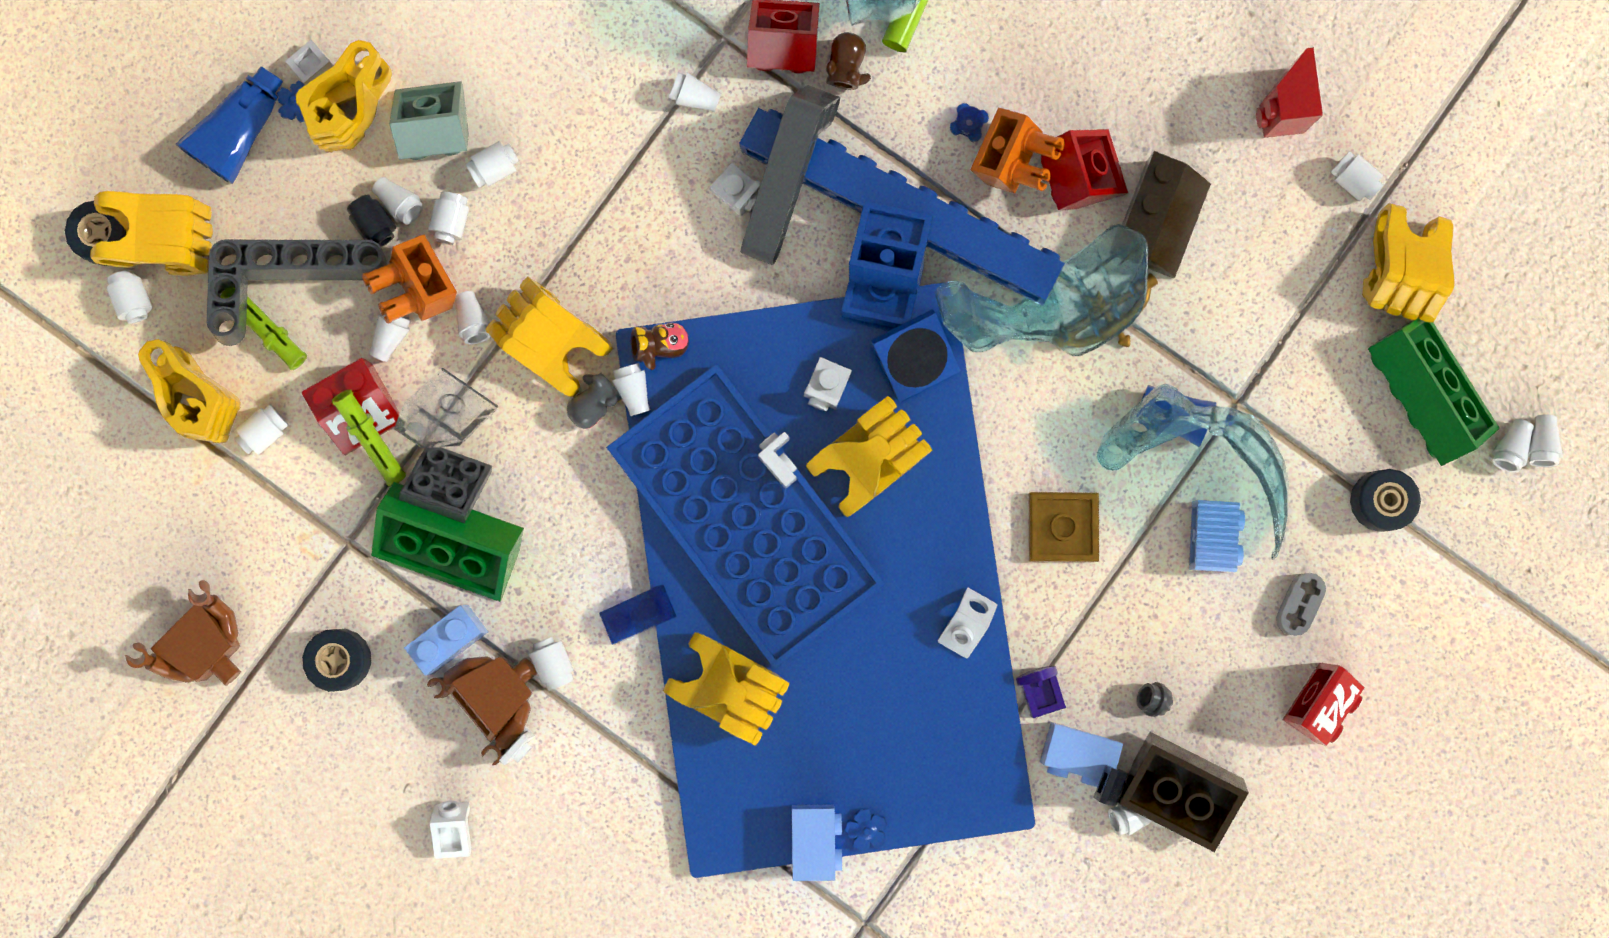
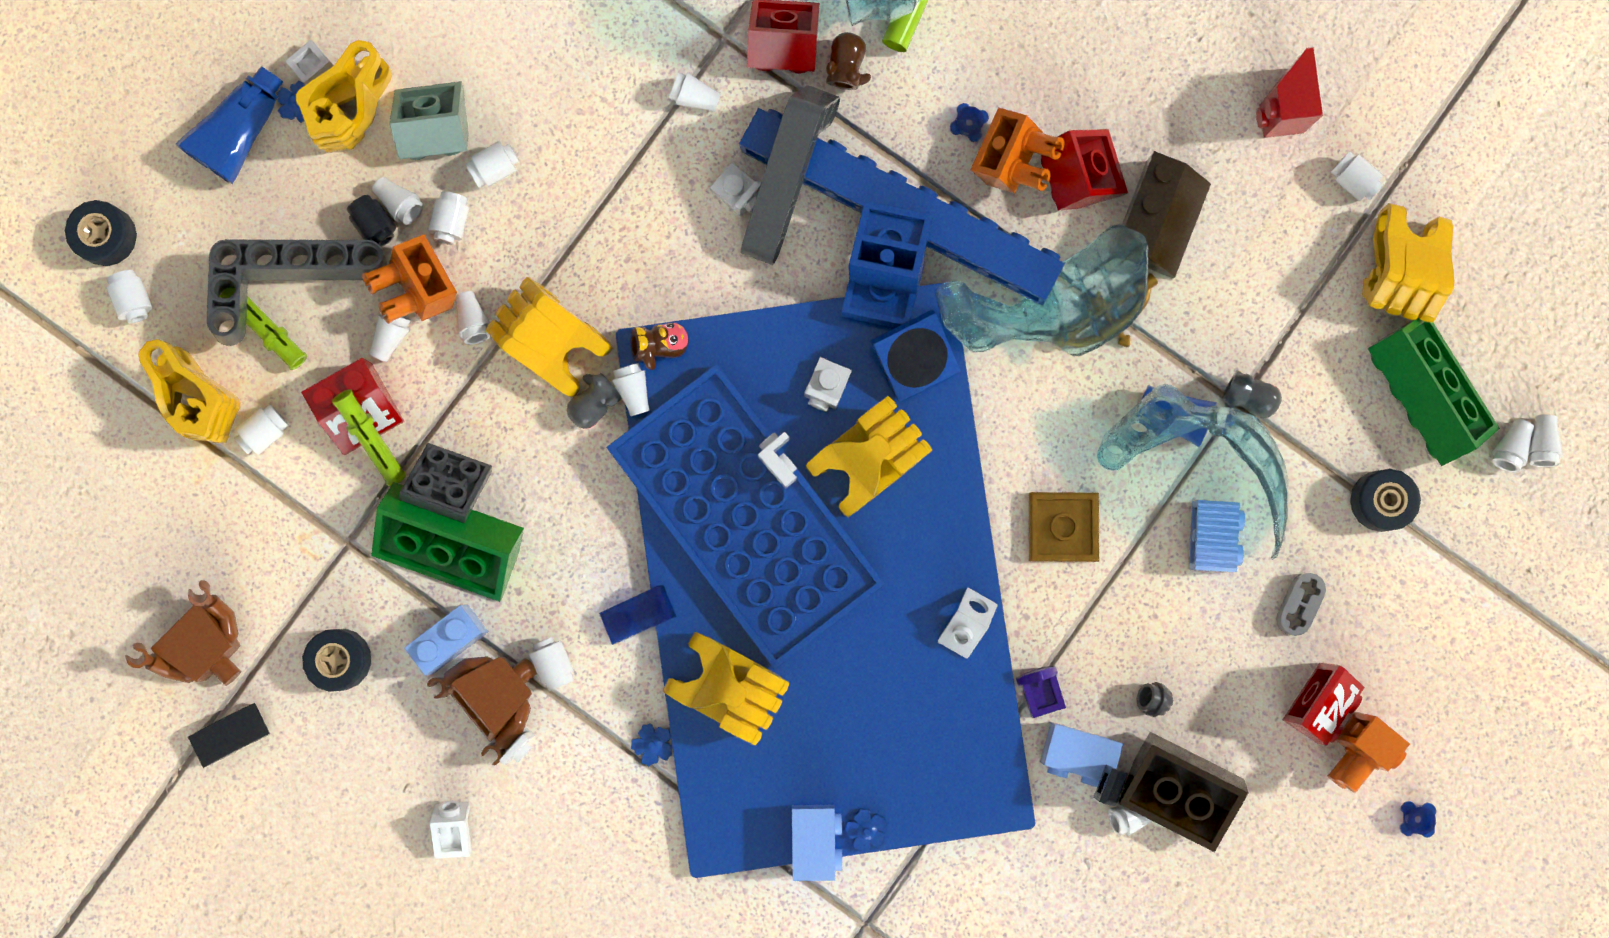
(158, 231): yellow piece -> none
(228, 735): none -> black slope
(443, 412): clear slope -> none
(652, 744): none -> blue plant
(1254, 395): none -> dark grey animal
(1368, 746): none -> orange brick
(1427, 823): none -> clear blue plate

